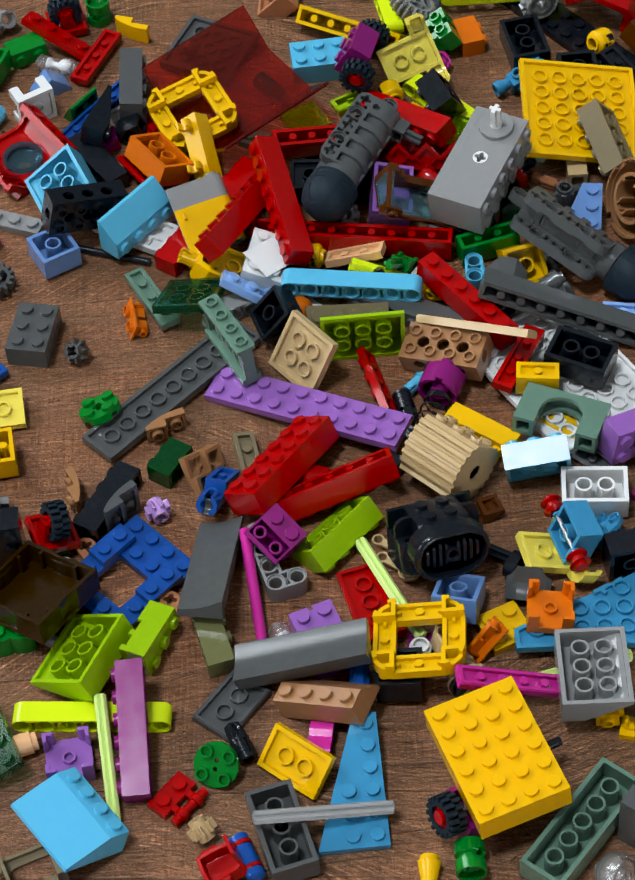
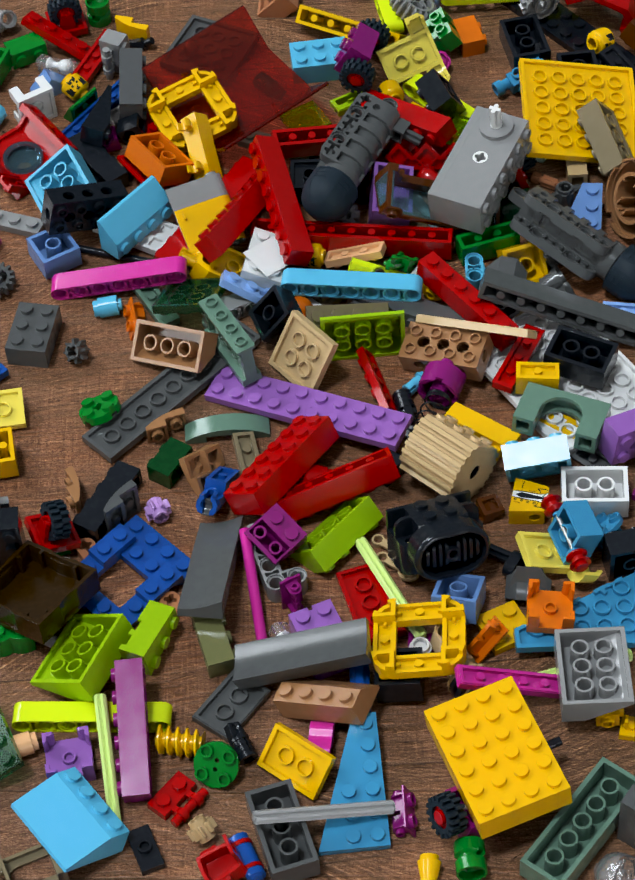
(74, 86): none -> yellow head
(107, 306): none -> medium azure brick
(109, 48): none -> light grey brick
(119, 278): none -> dark pink beam
(141, 43): none -> black bar
(145, 850): none -> black plate
(172, 346): none -> medium nougat slope
(178, 742): none -> yellow piece
(226, 424): none -> sand green slope
(291, 593): none -> magenta hinge
(406, 820): none -> magenta hinge
(526, 502): none -> yellow torso

